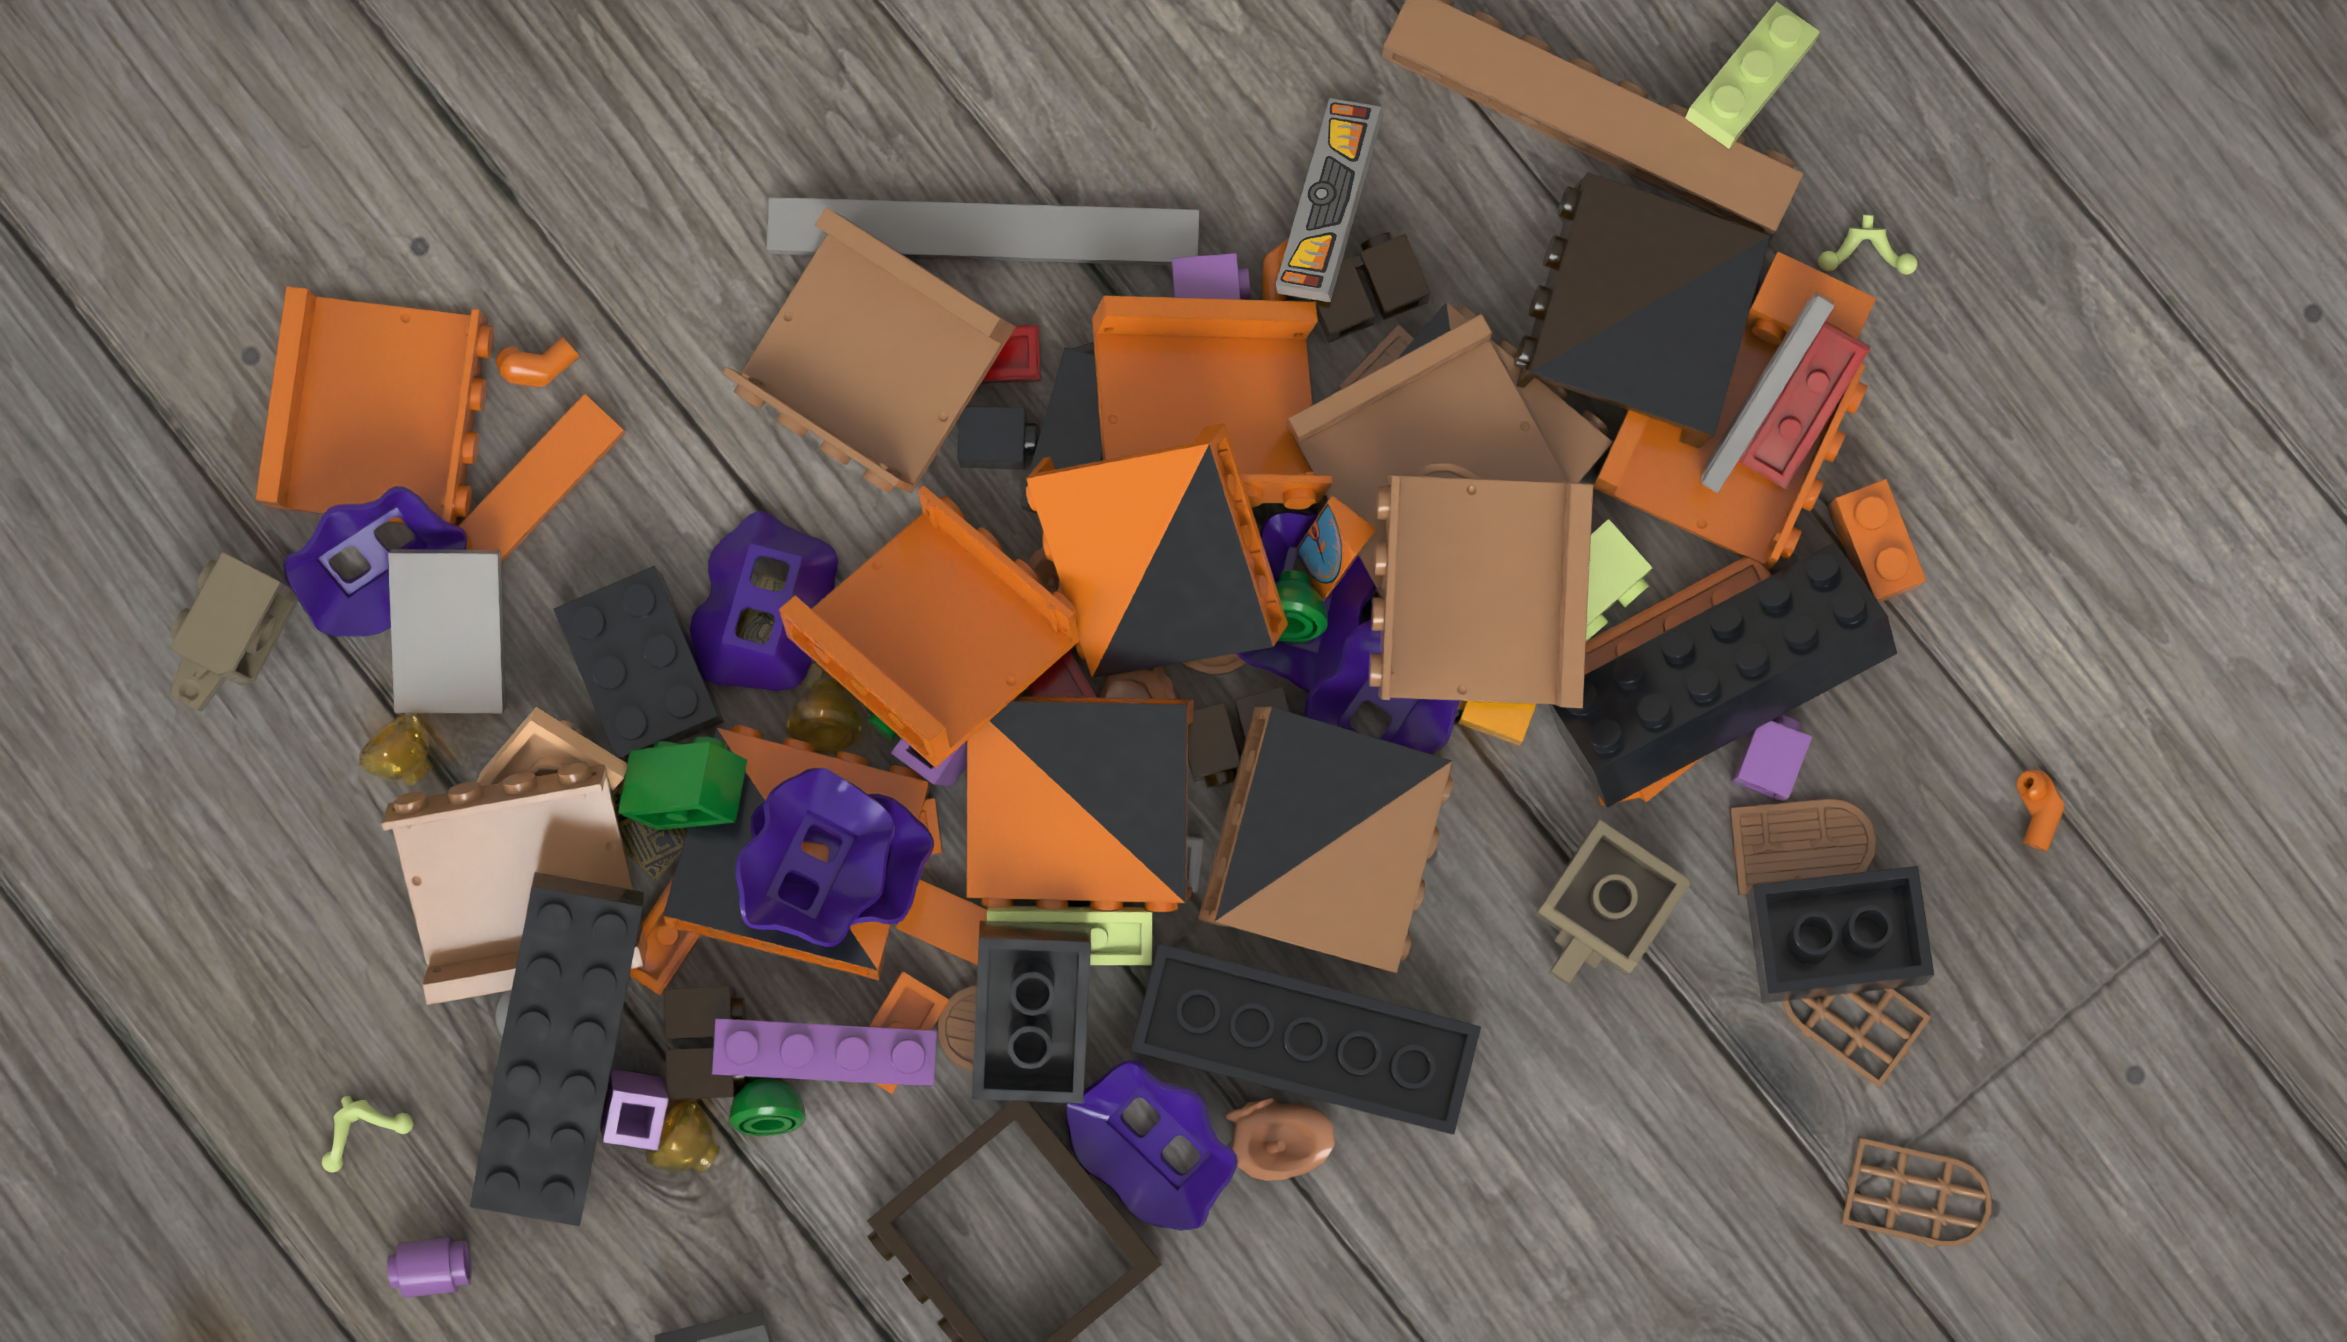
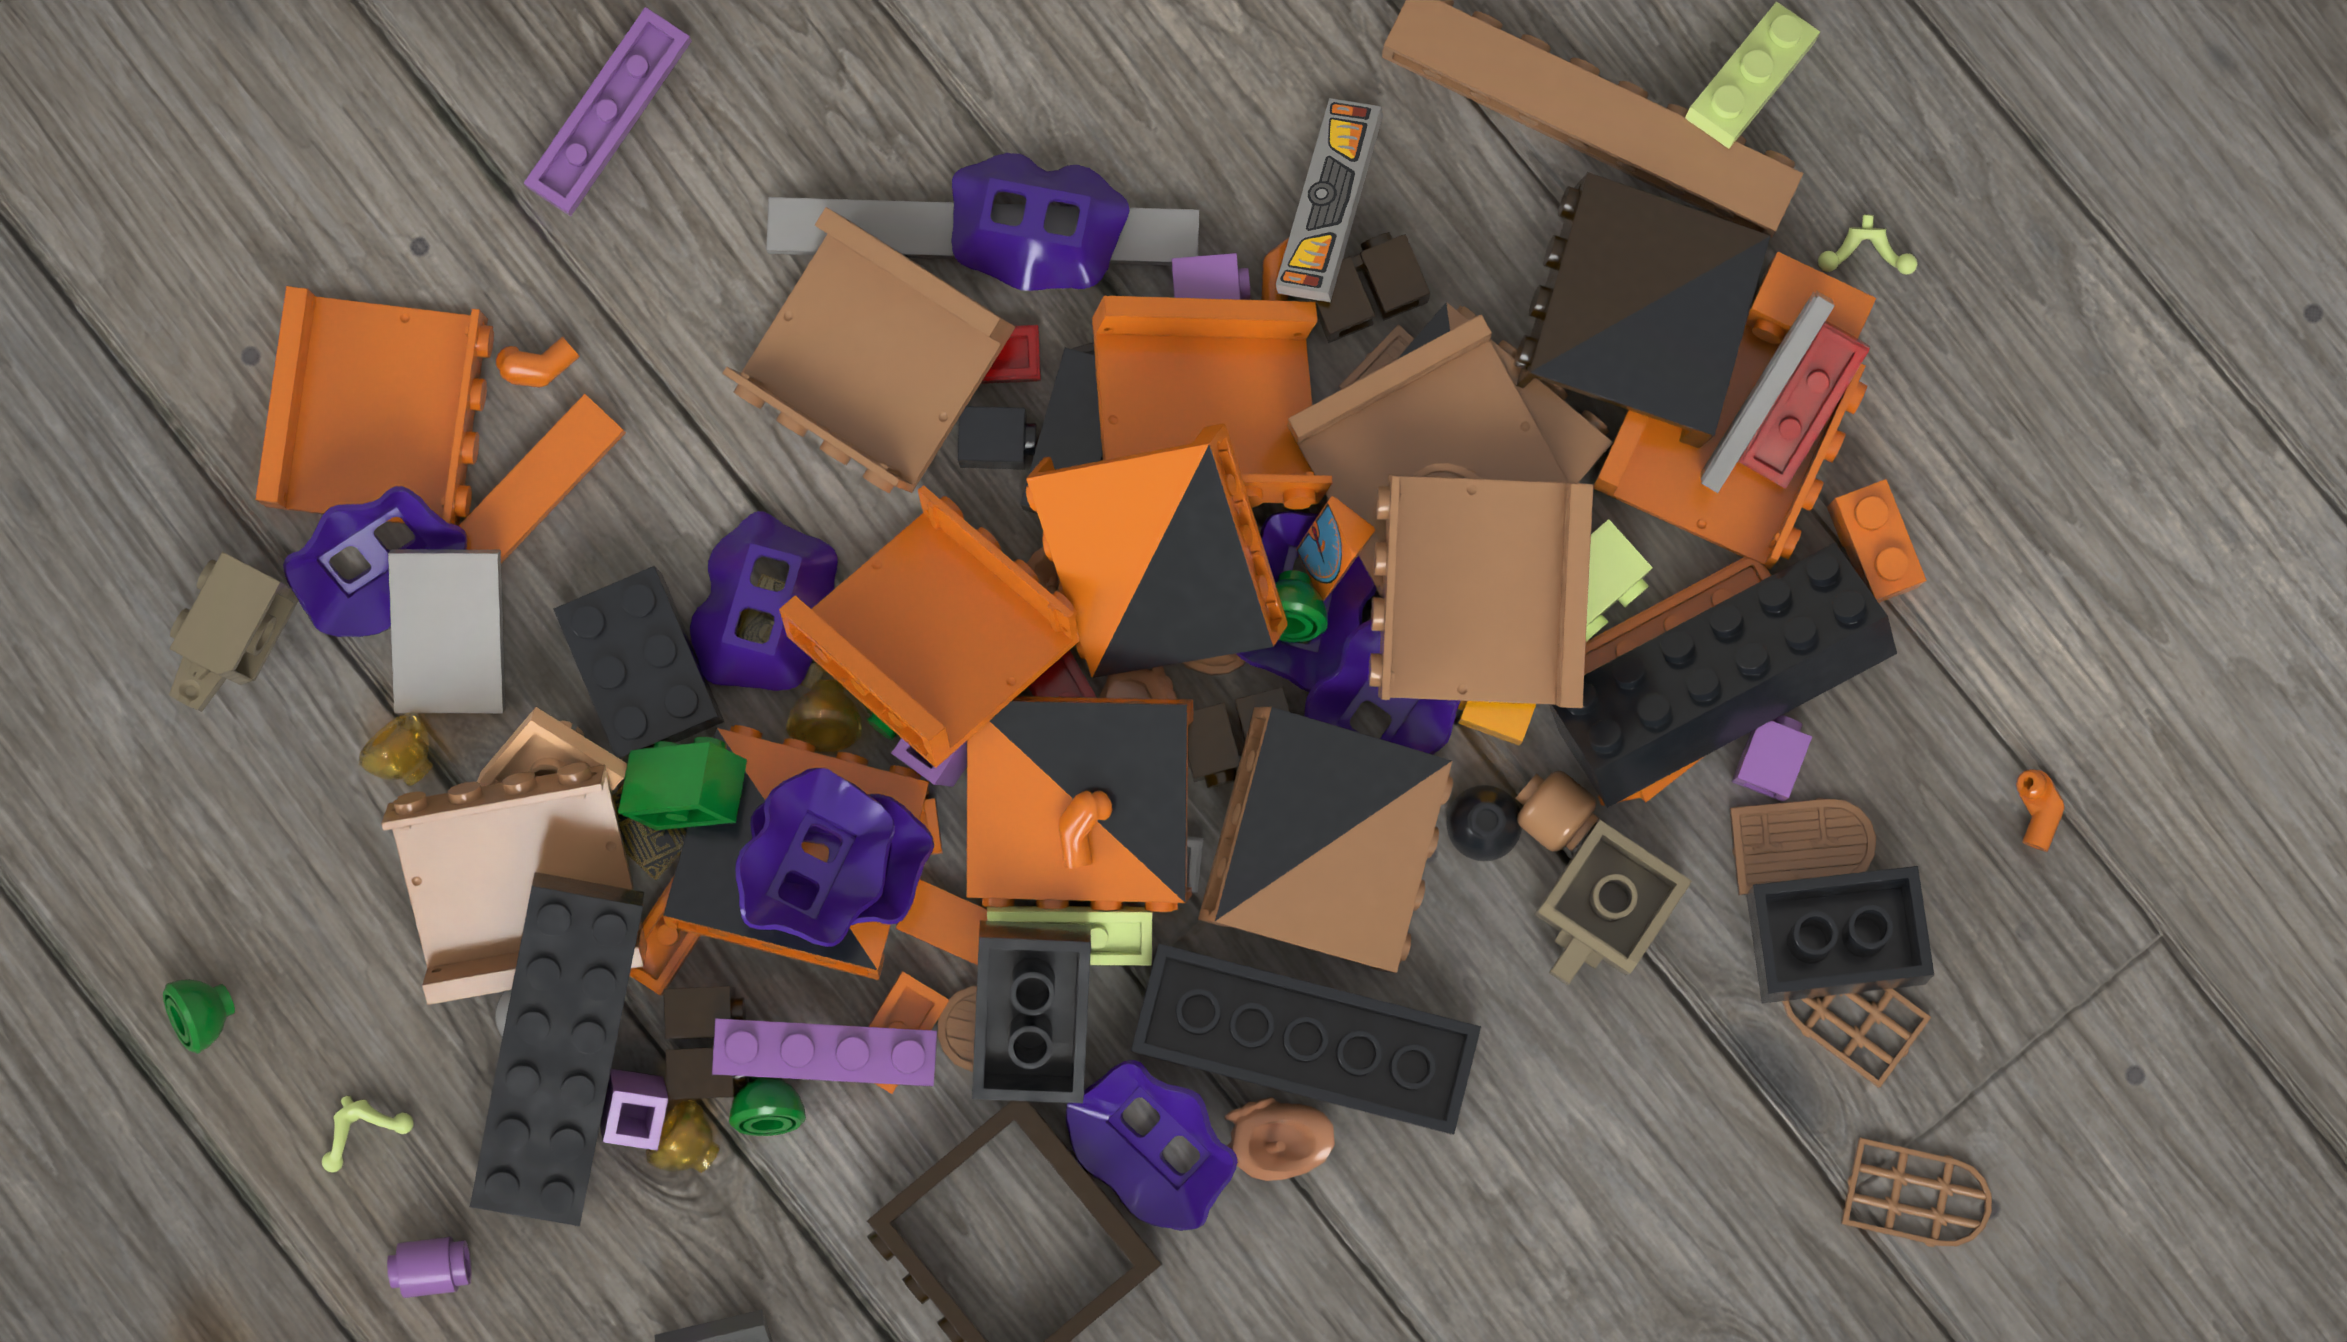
(197, 1012): none -> green brick
(607, 111): none -> medium lavender plate
(1027, 253): none -> dark purple piece
(1076, 824): none -> orange arm
(1483, 823): none -> black brick
(1556, 811): none -> medium nougat head

